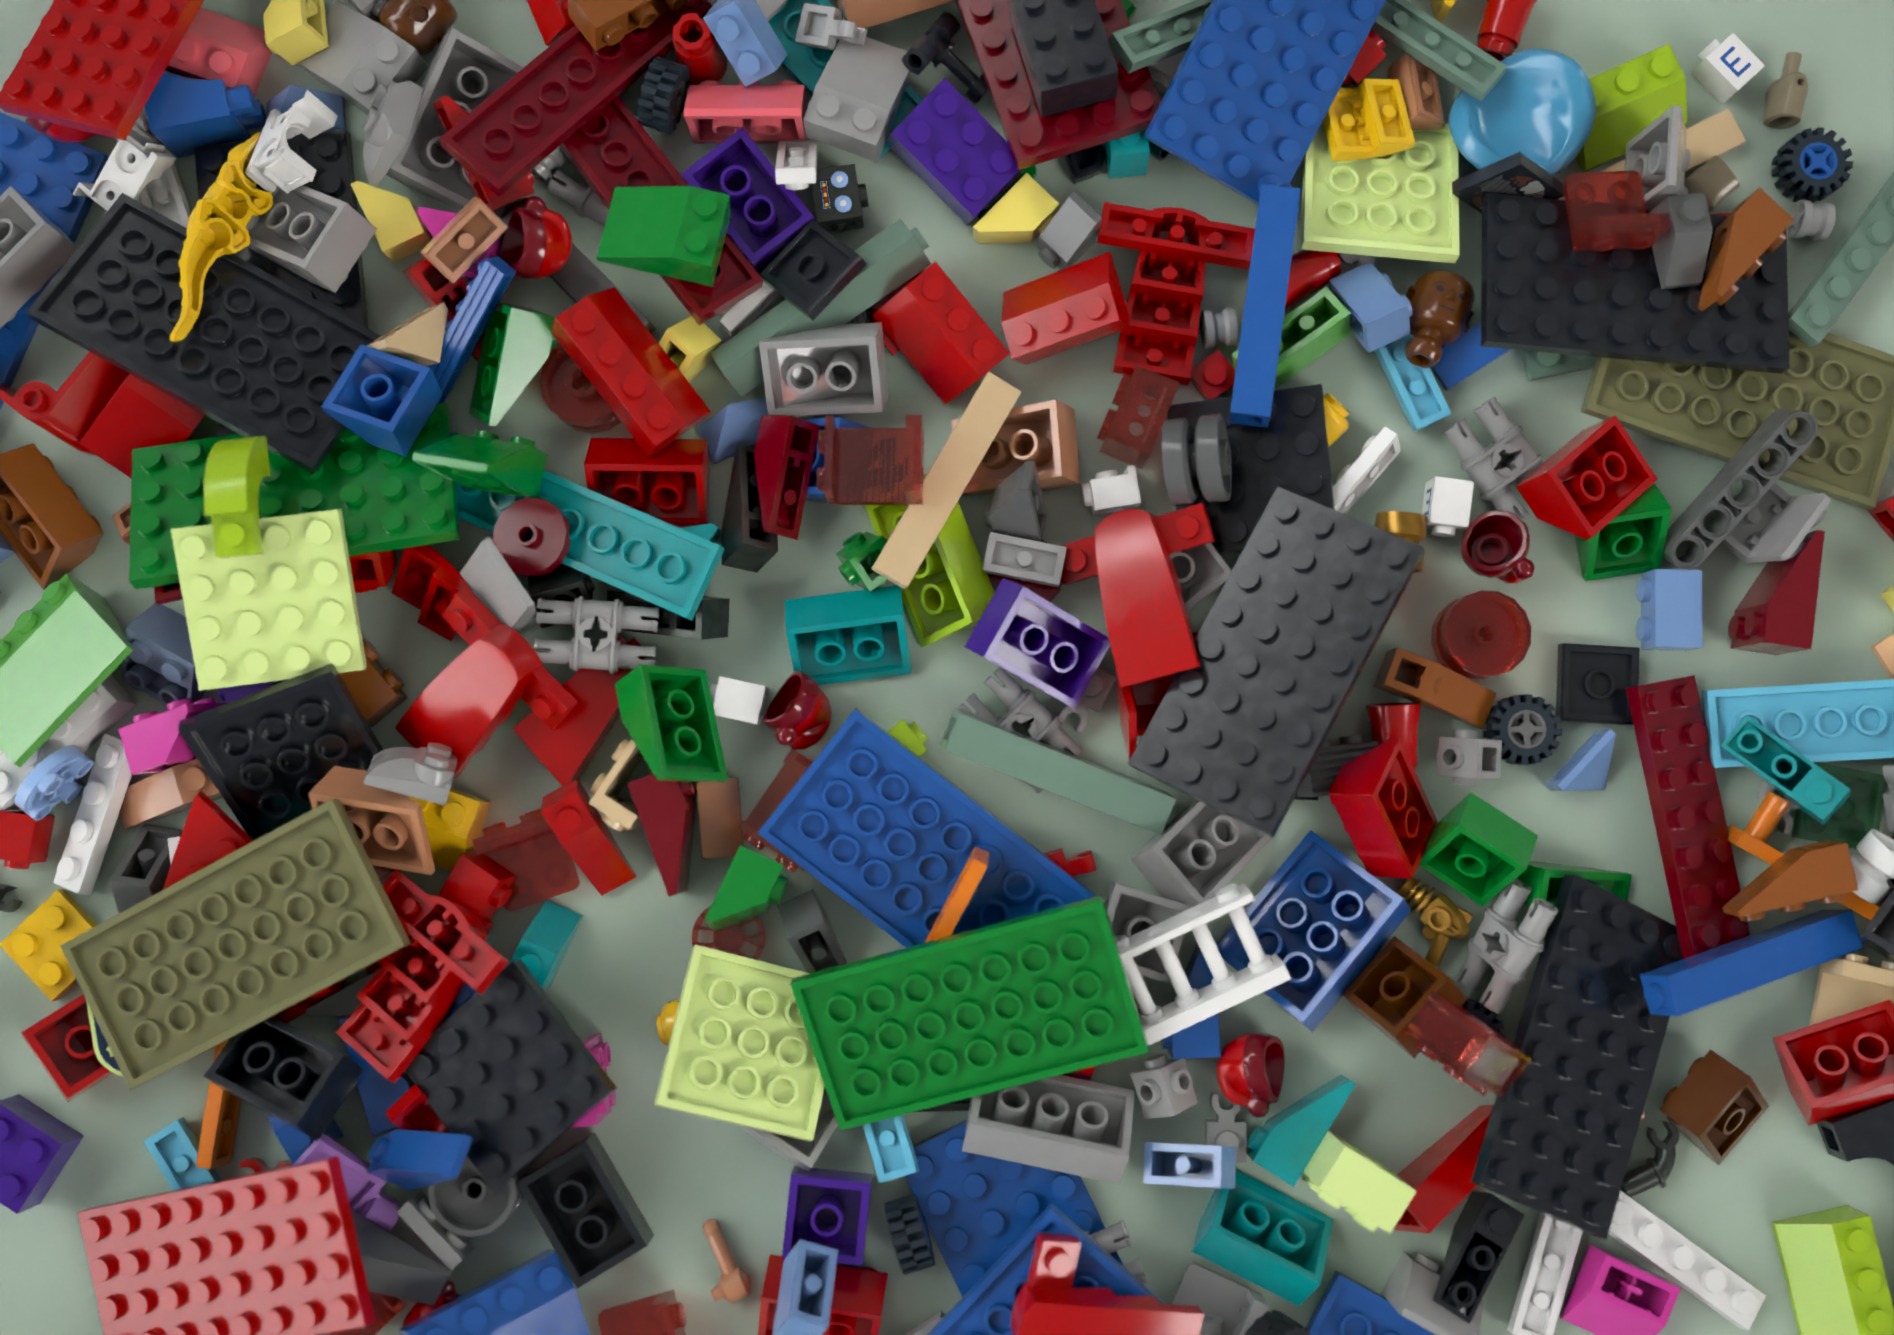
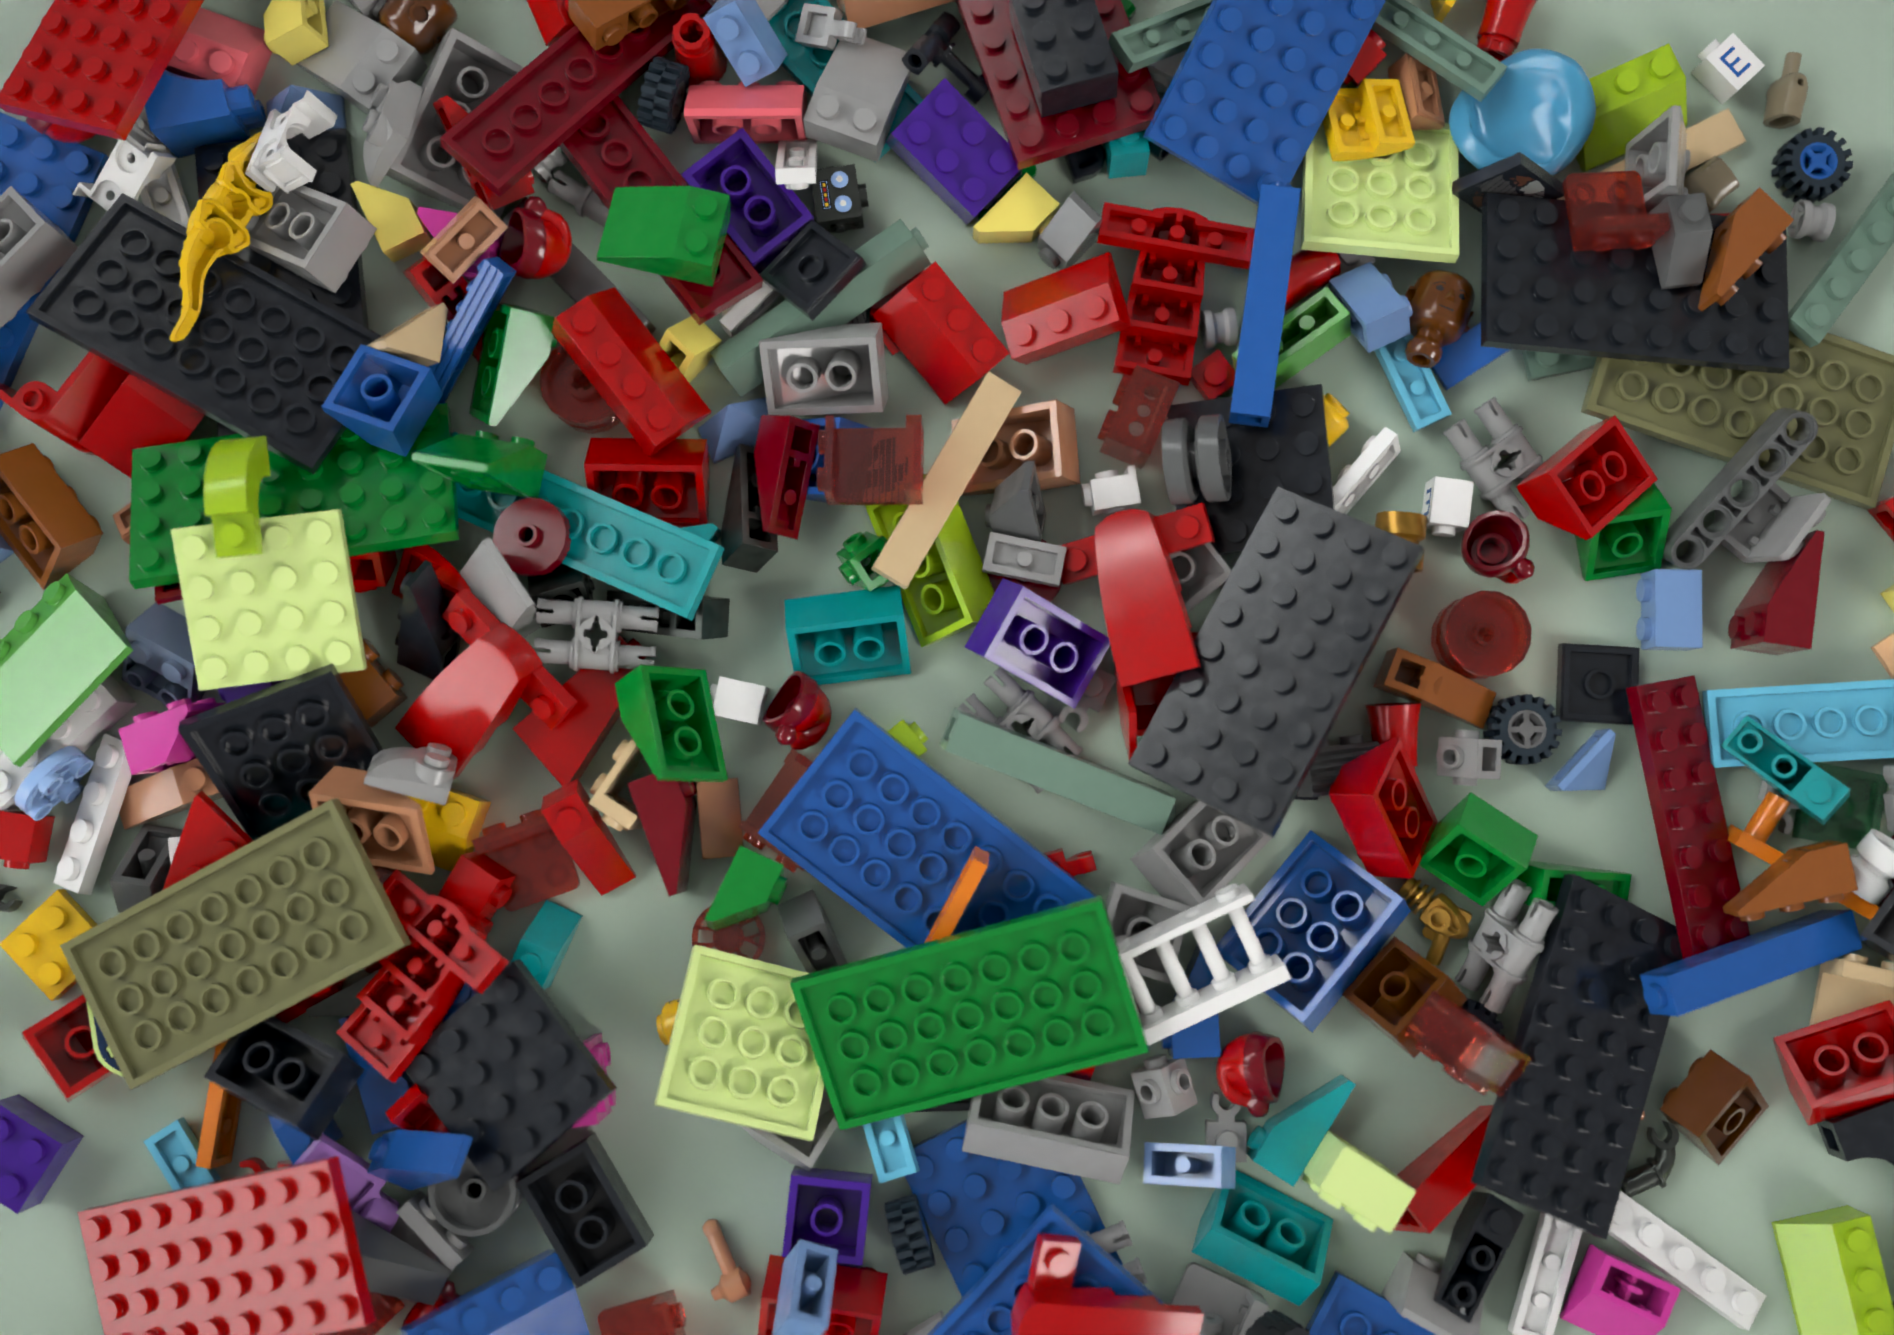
(425, 637): none -> black slope

